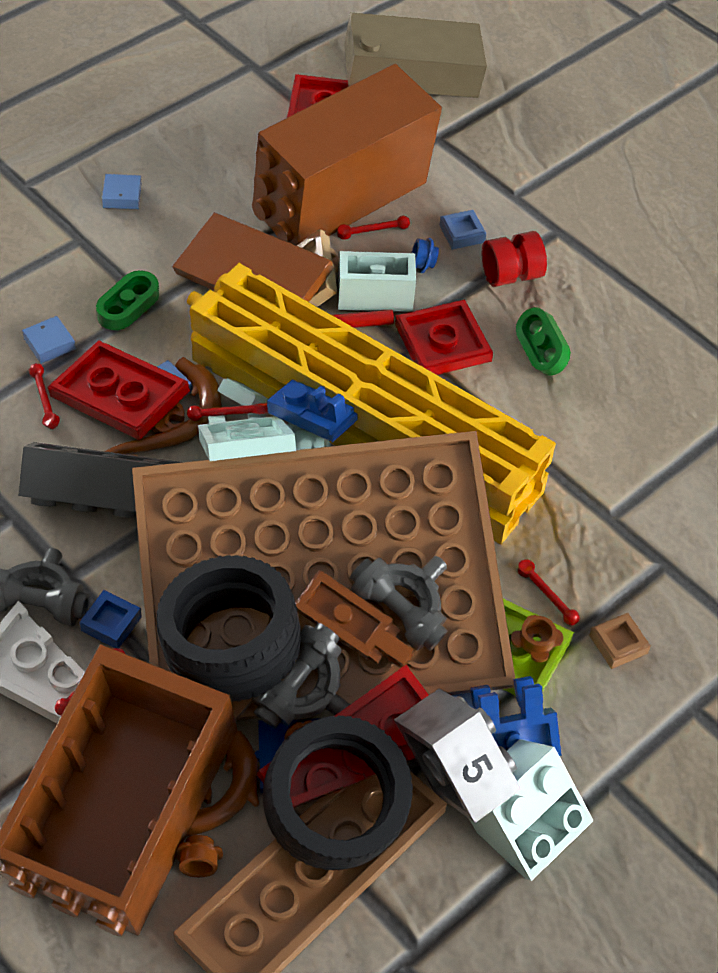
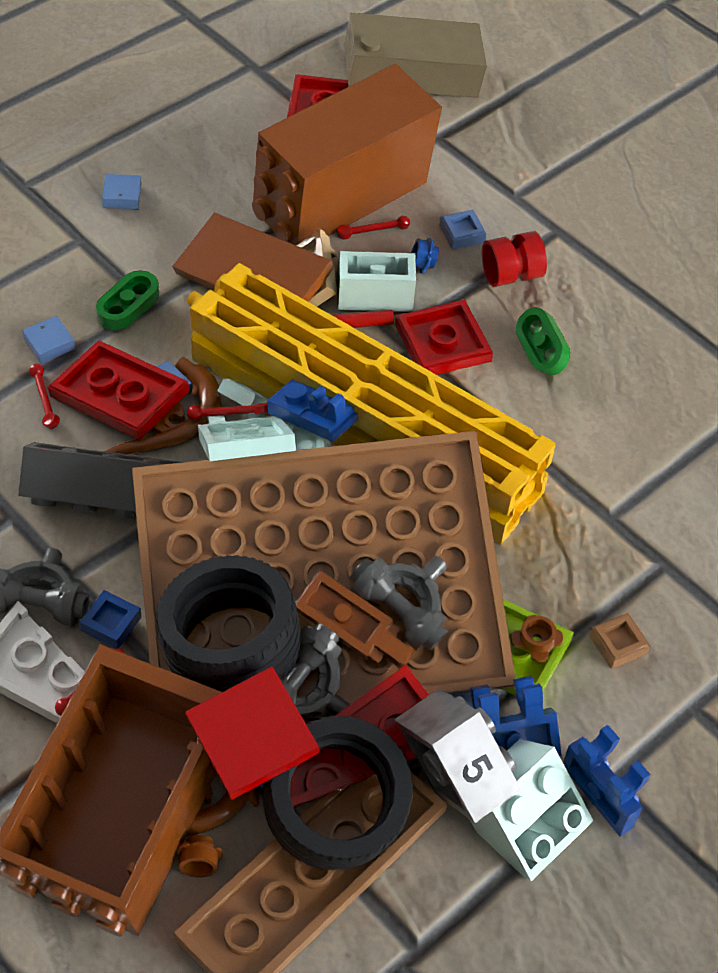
(252, 732): none -> red tile
(526, 569): red hinge -> none
(610, 795): none -> blue plate

